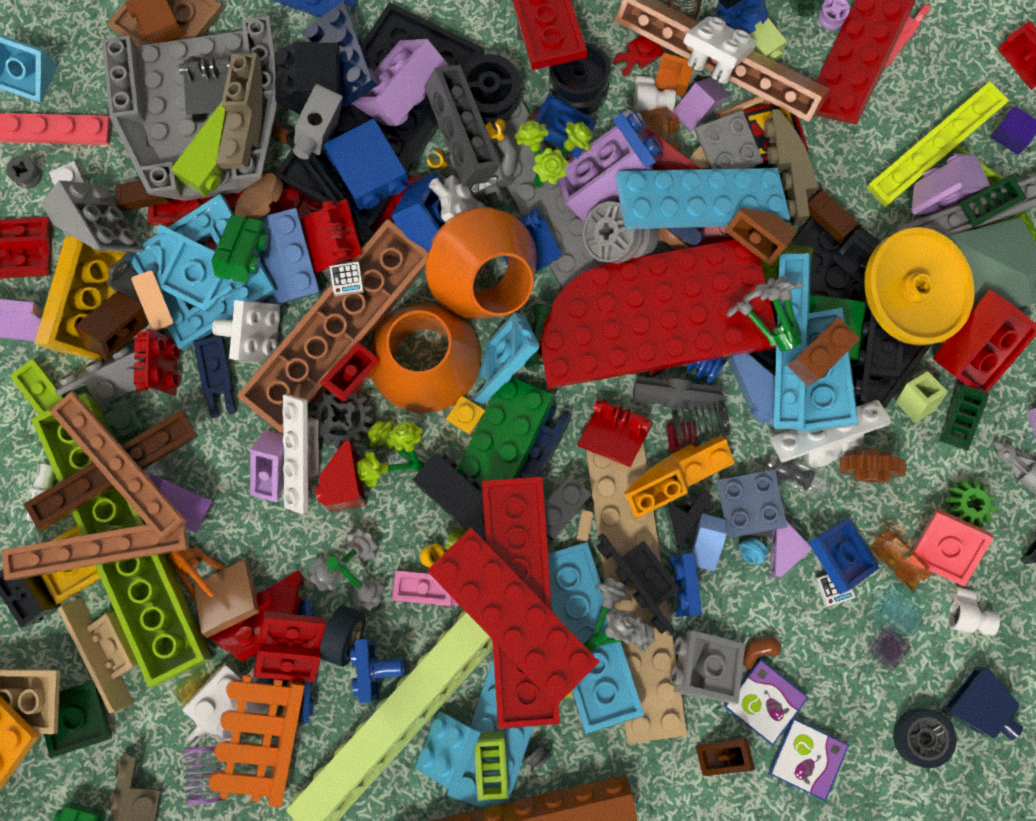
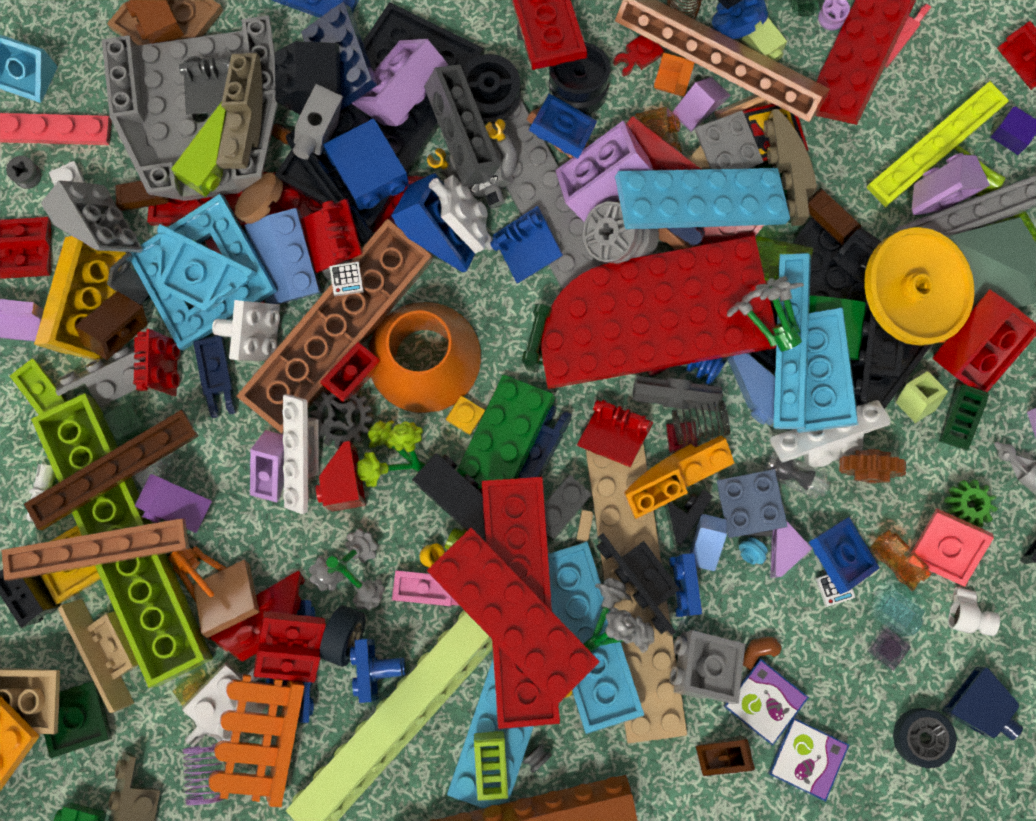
(118, 466): nougat tile -> none
(152, 301): light nougat slope -> none
(240, 249): green brick -> none
(447, 750): medium azure plate -> none
(464, 247): orange cone -> none
(505, 355): medium azure wing -> none
(551, 164): lime plant -> none
(633, 130): blue plate -> none
(649, 97): white piece -> none
(719, 42): white plate -> none
(761, 233): dark orange slope -> none
(823, 352): dark orange brick -> none
(1014, 191): dark green slope -> none

